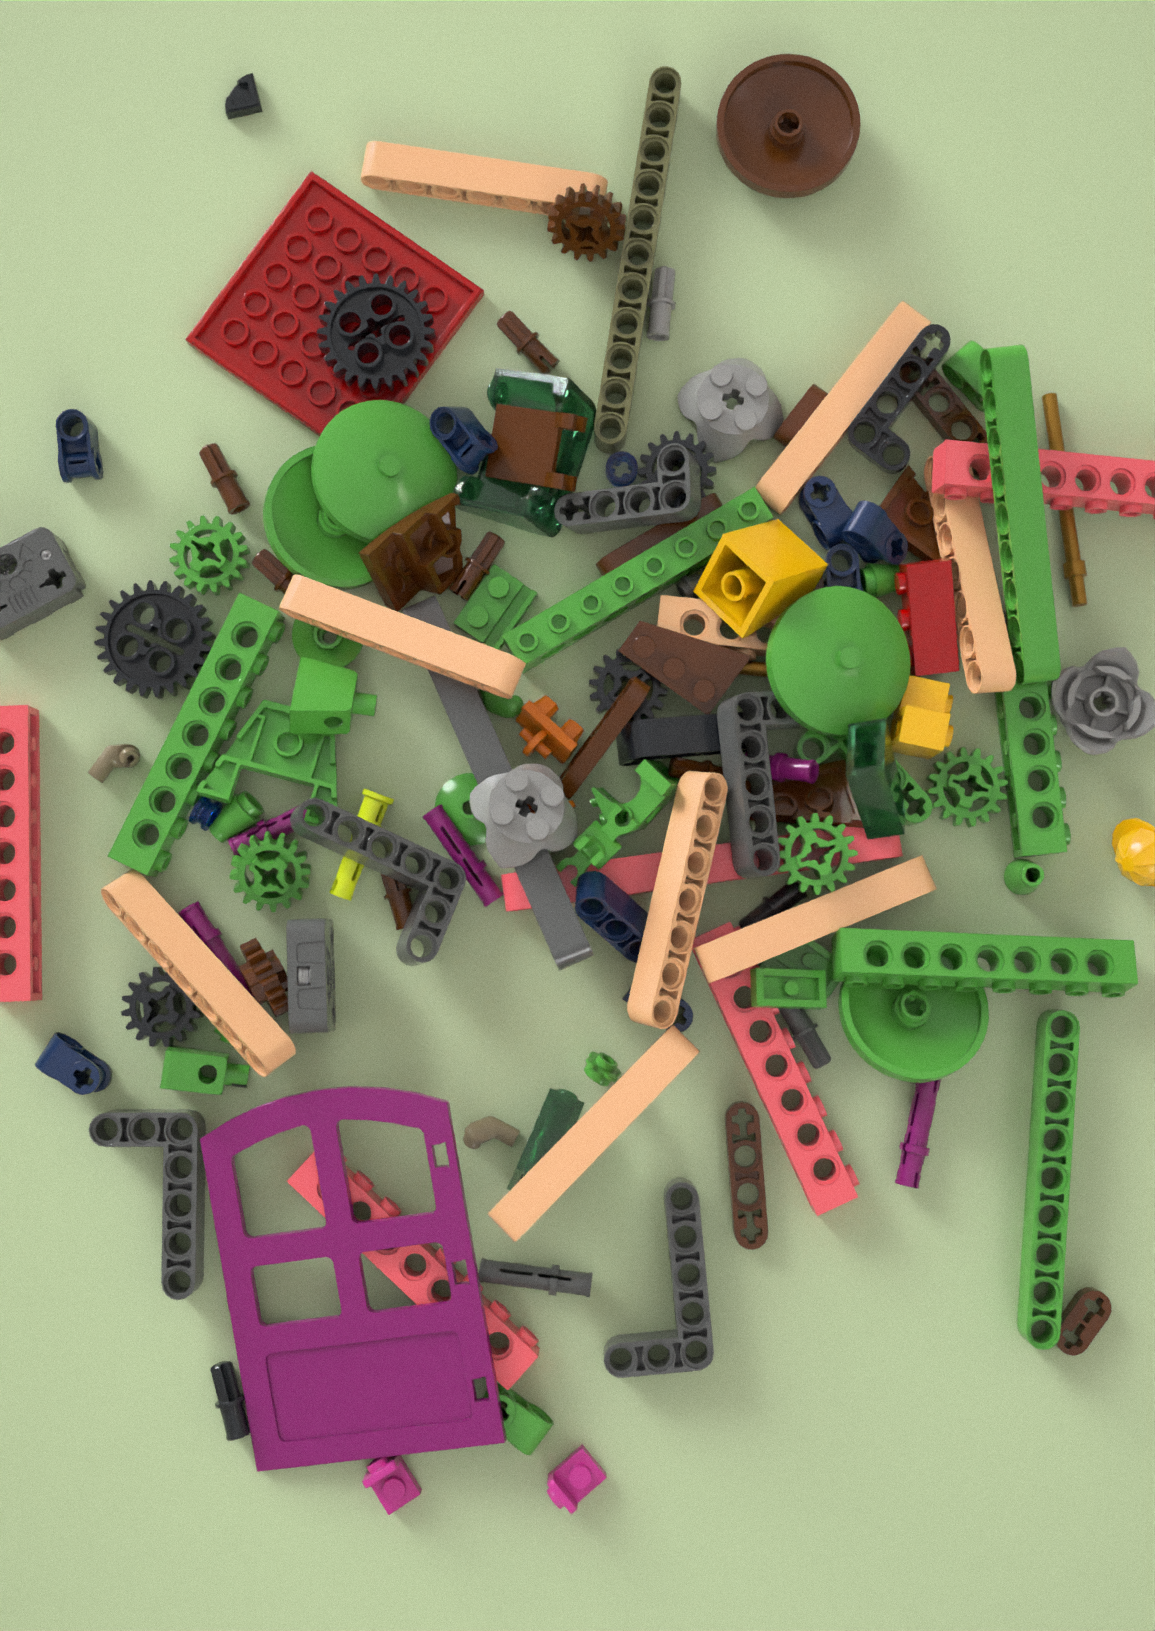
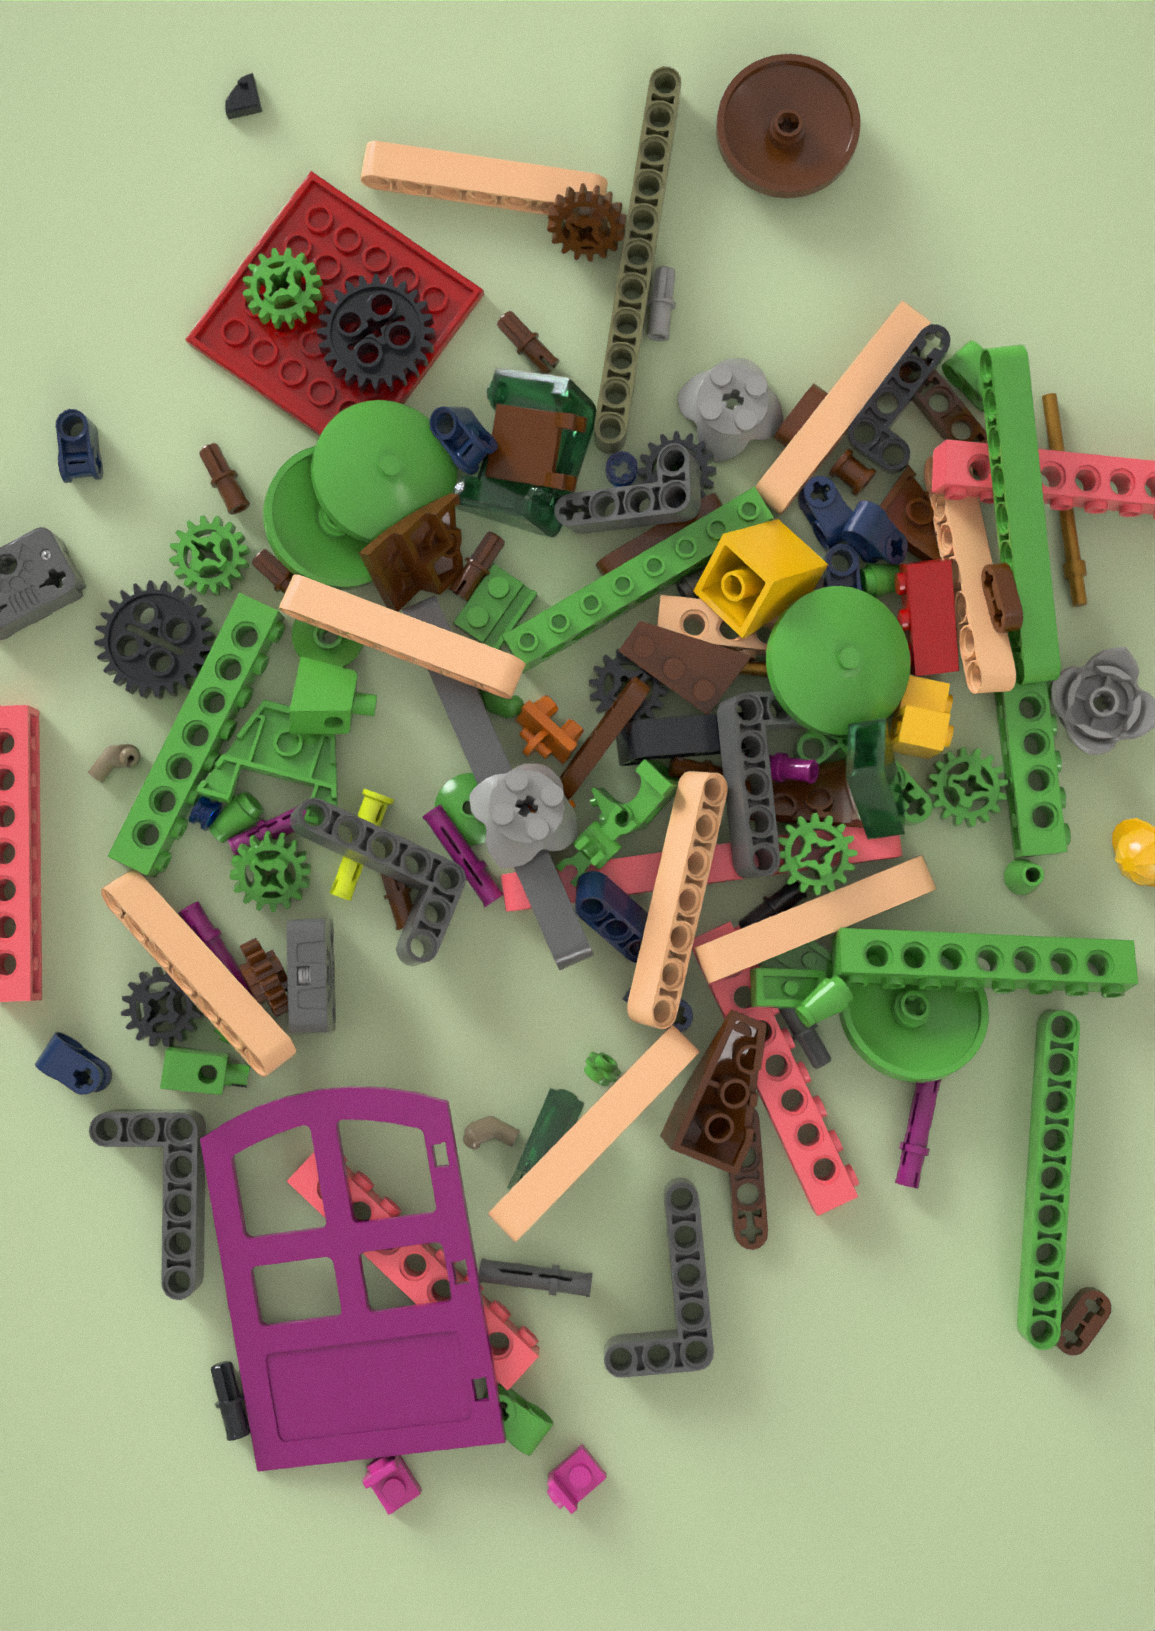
(280, 273): none -> bright green gear
(718, 1101): none -> reddish brown wedge
(824, 1001): none -> bright green cone
(852, 472): none -> reddish brown bush
(1002, 597): none -> reddish brown beam

